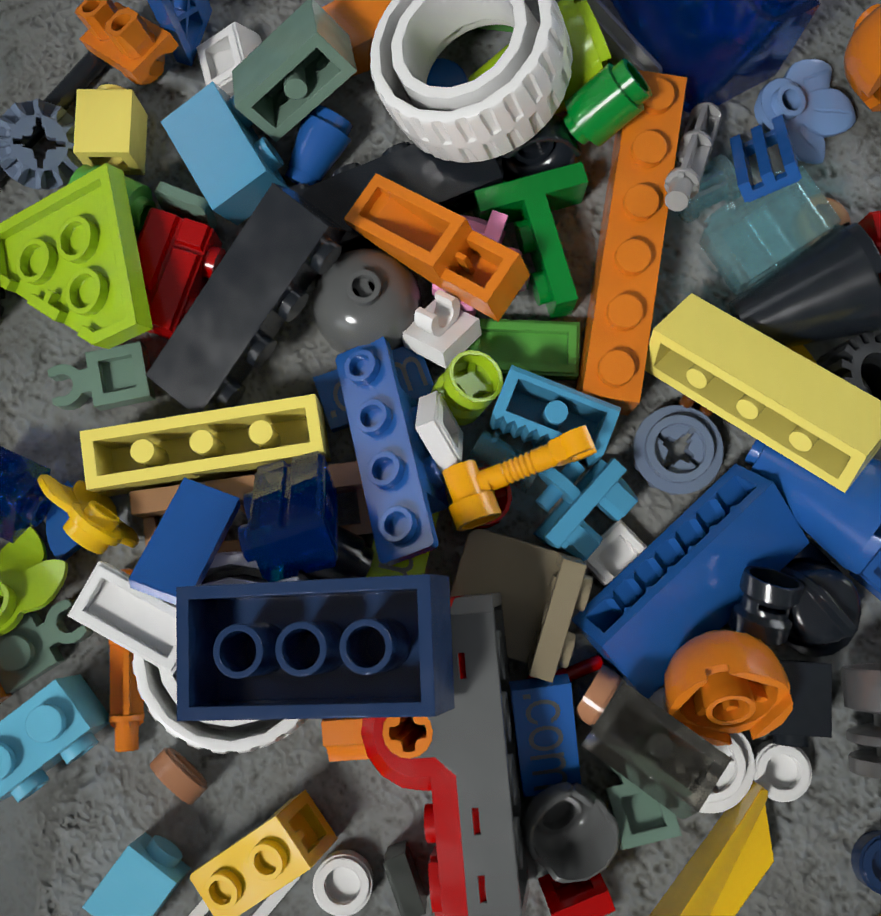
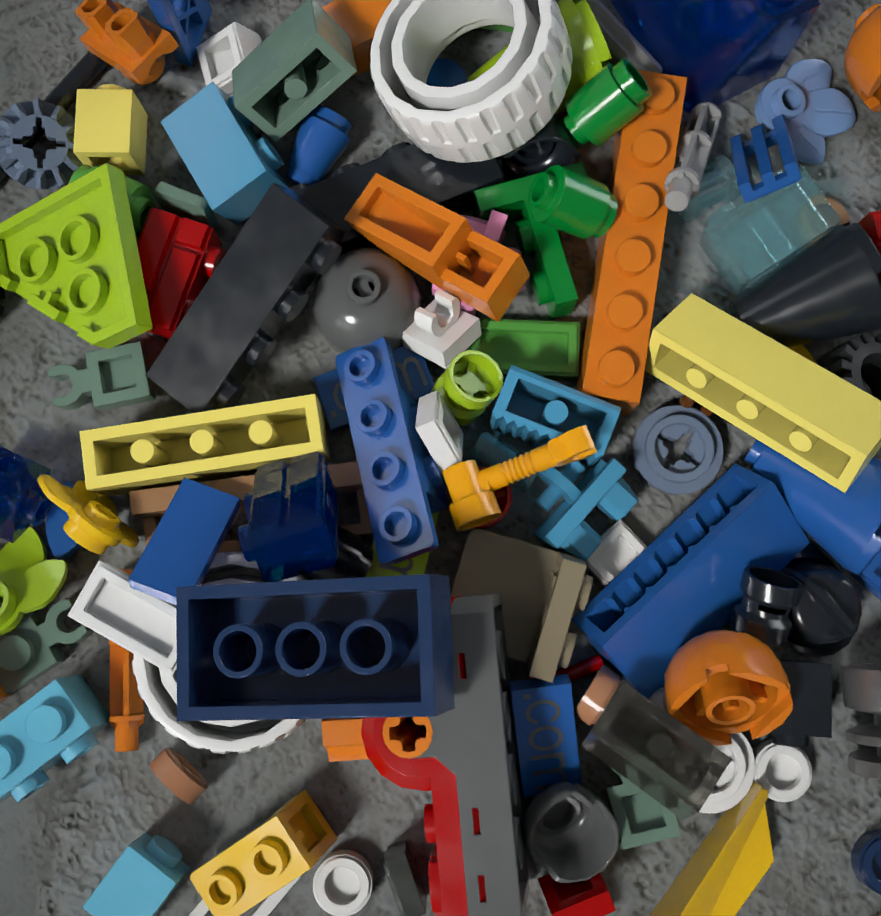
(572, 203): none -> green brick

